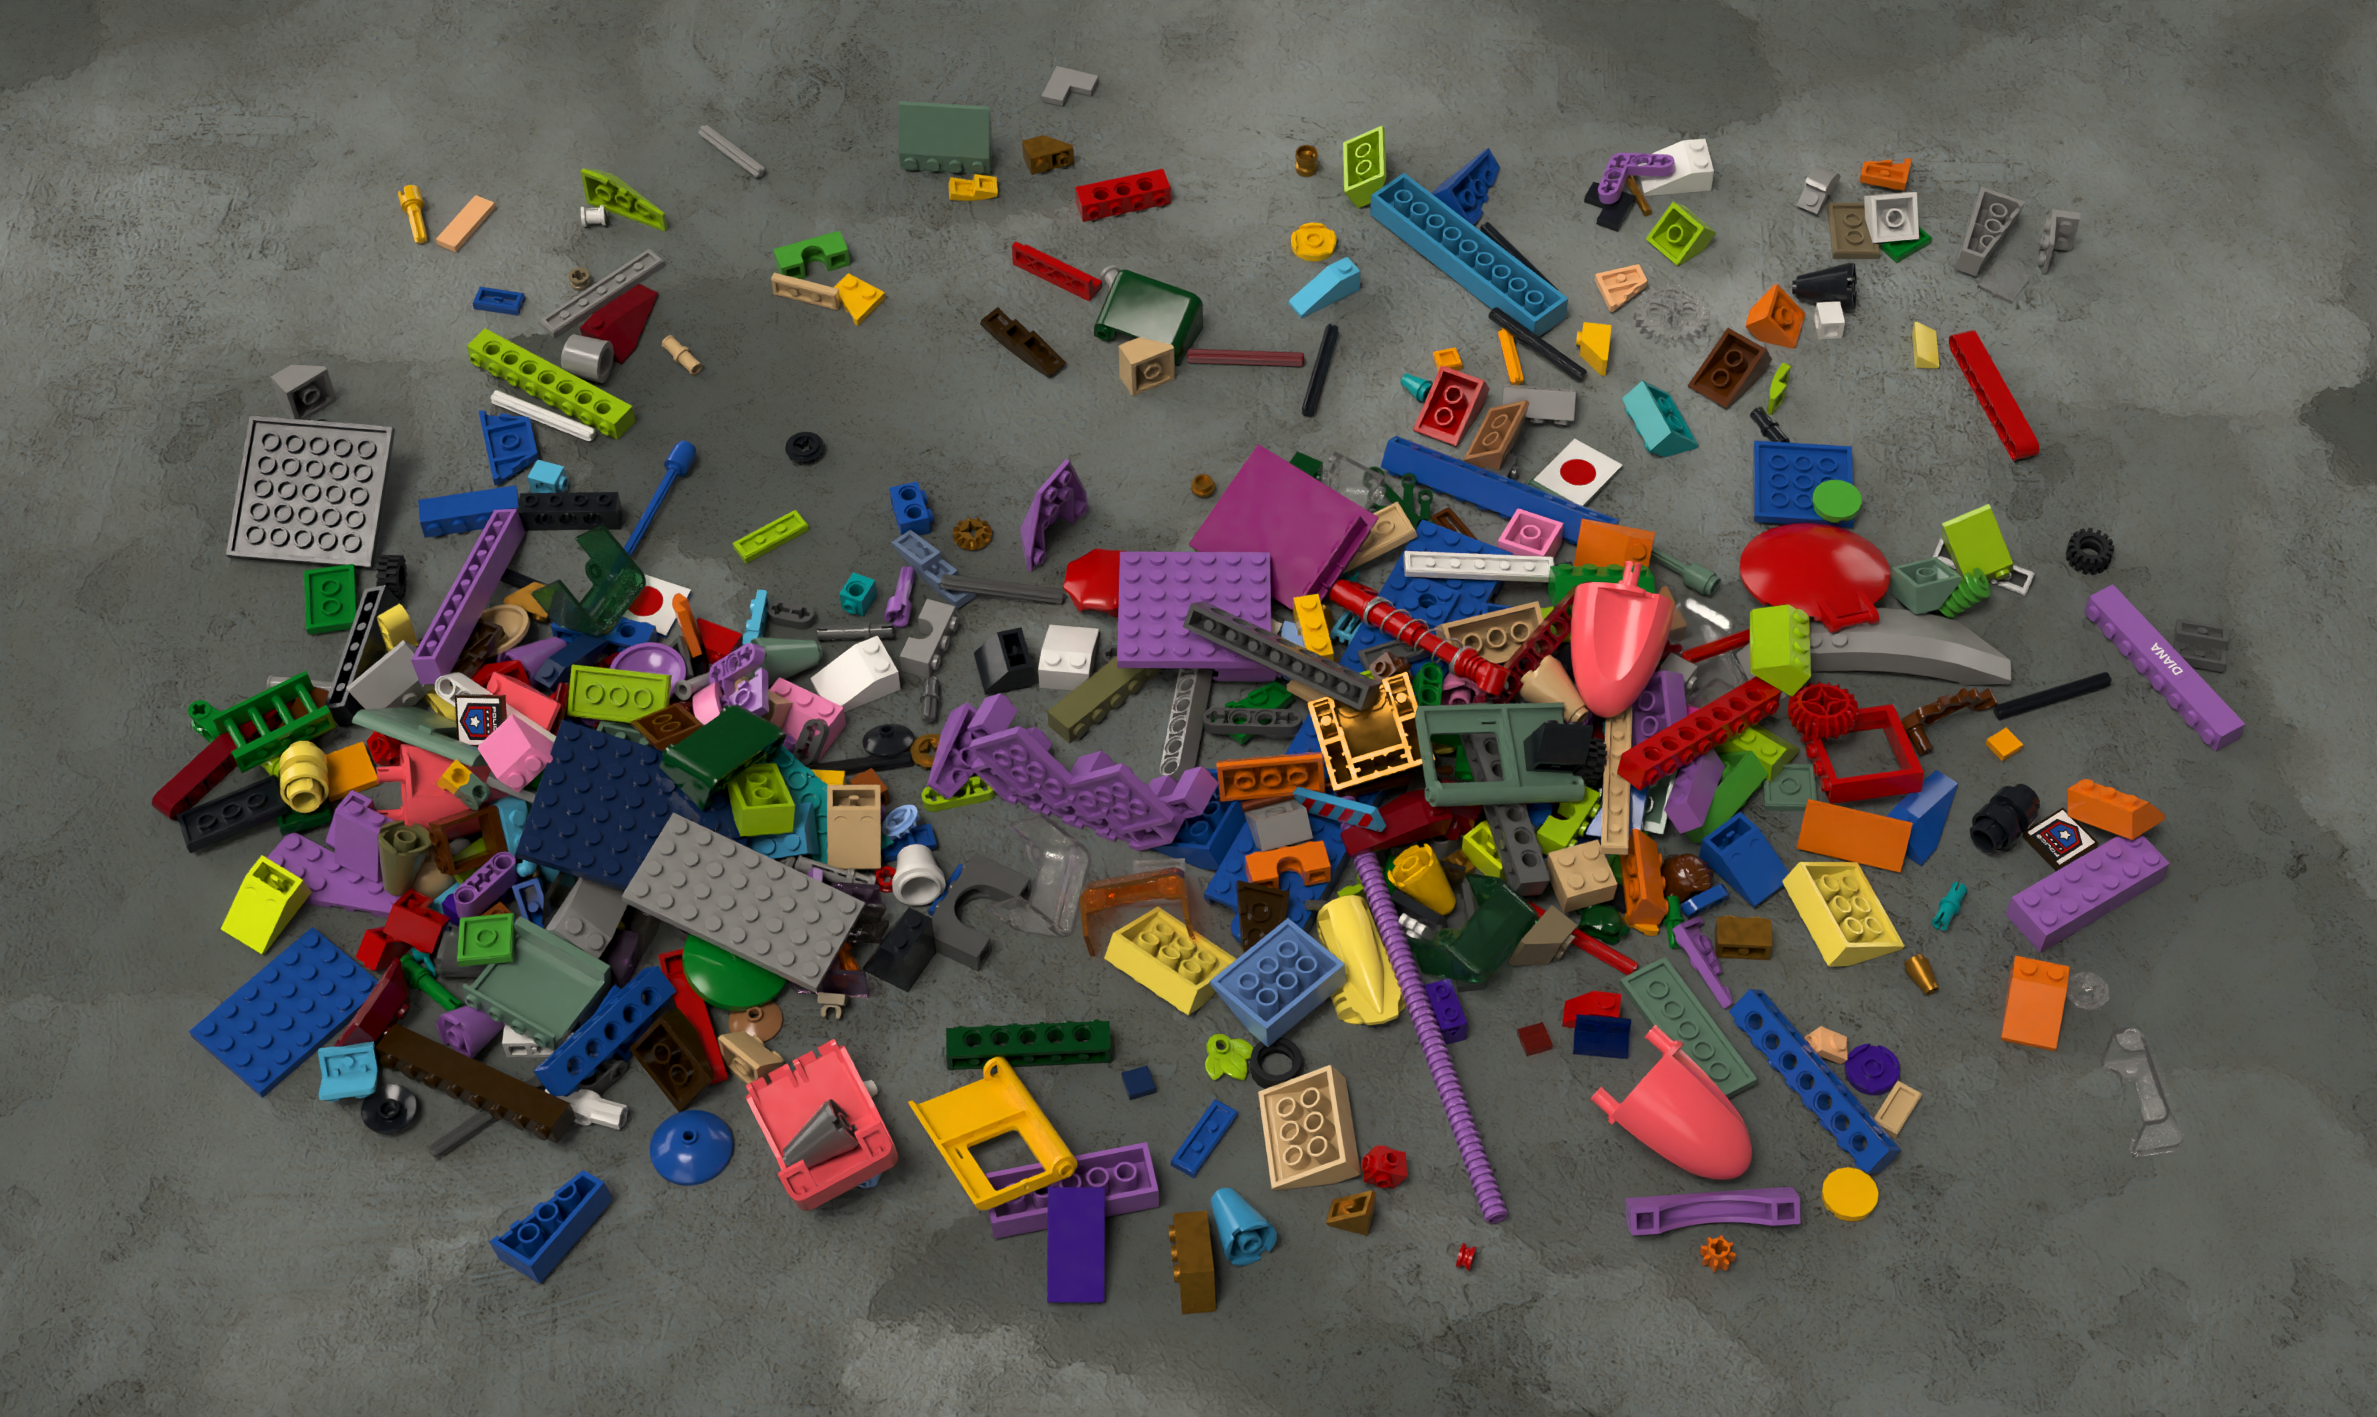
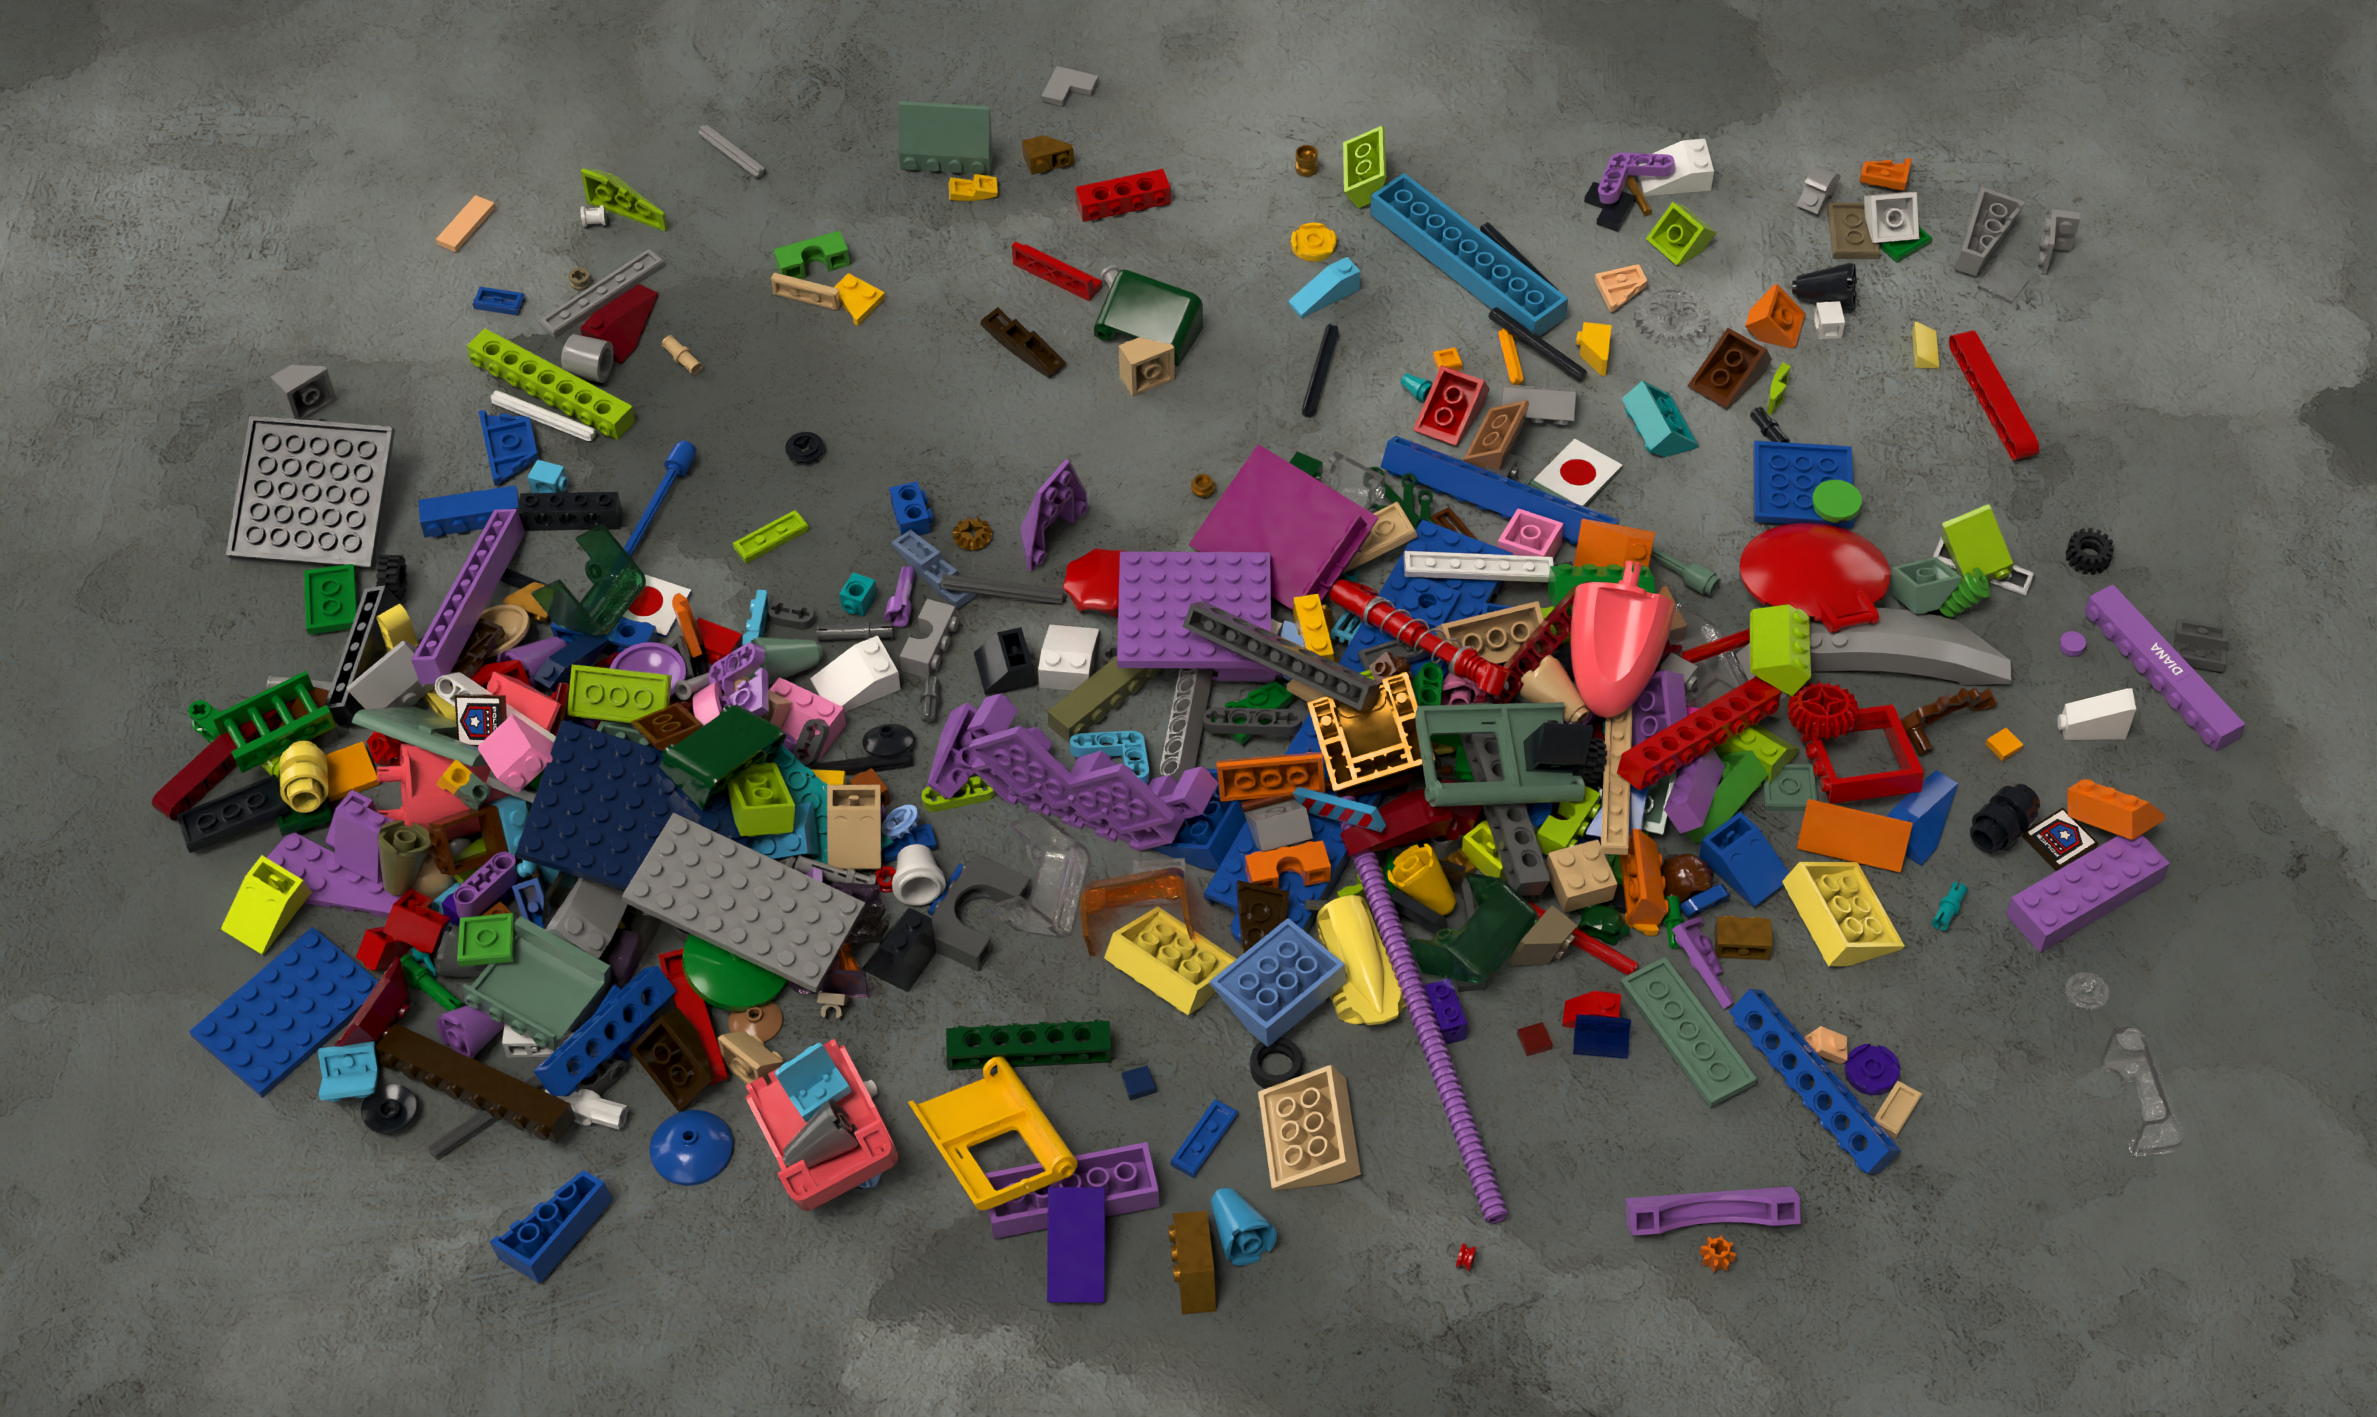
(412, 204): yellow piece -> none
(812, 1080): none -> medium azure bracket
(920, 749): pearl gold gear -> none
(1131, 746): none -> medium azure beam
(1228, 1061): lime plate -> none
(1245, 357): dark red axle -> none
(1353, 1212): pearl gold slope -> none
(1384, 1167): red brick -> none
(1415, 928): white hinge -> none
(1469, 186): blue wedge -> none
(1683, 1115): coral windscreen -> none
(1719, 620): clear tile -> none
(1849, 1194): yellow tile -> none
(1921, 973): pearl gold cone -> none
(2034, 1003): orange slope -> none
(2052, 695): black axle -> none
(2072, 643): none -> medium lavender tile
(2098, 717): none -> white slope

